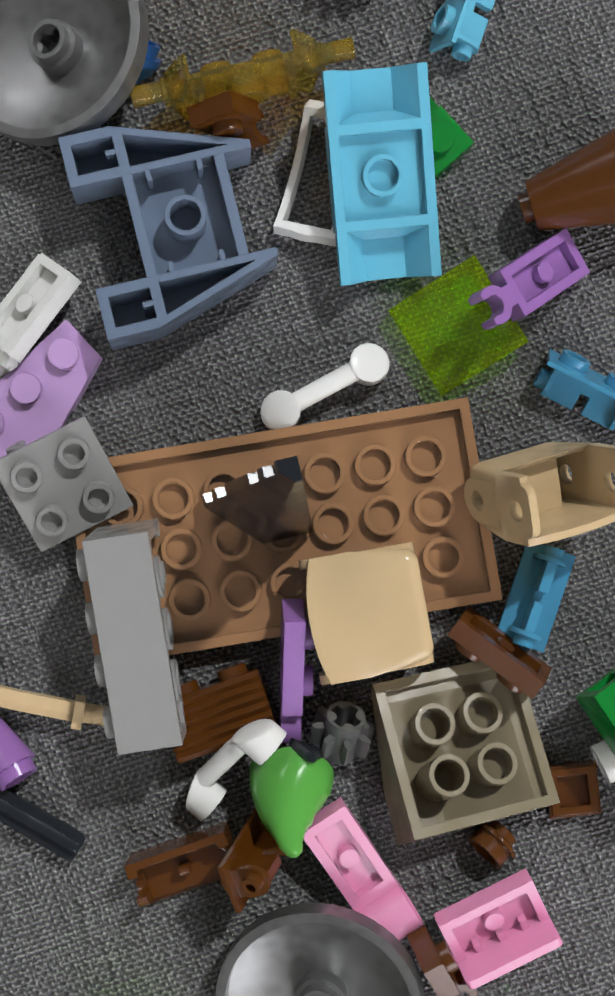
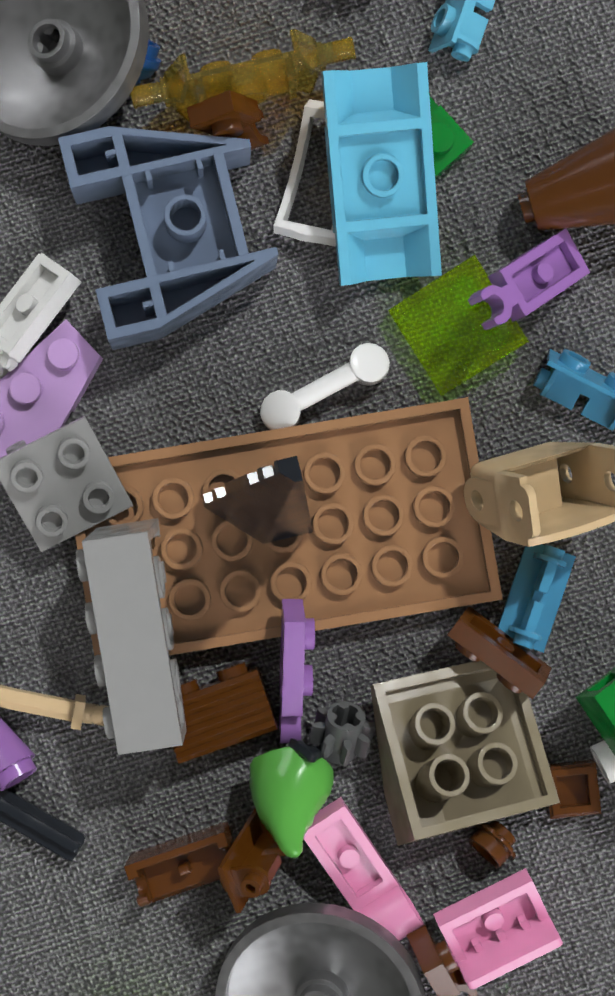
(255, 739): white bar -> none
(367, 612): tan piece -> none

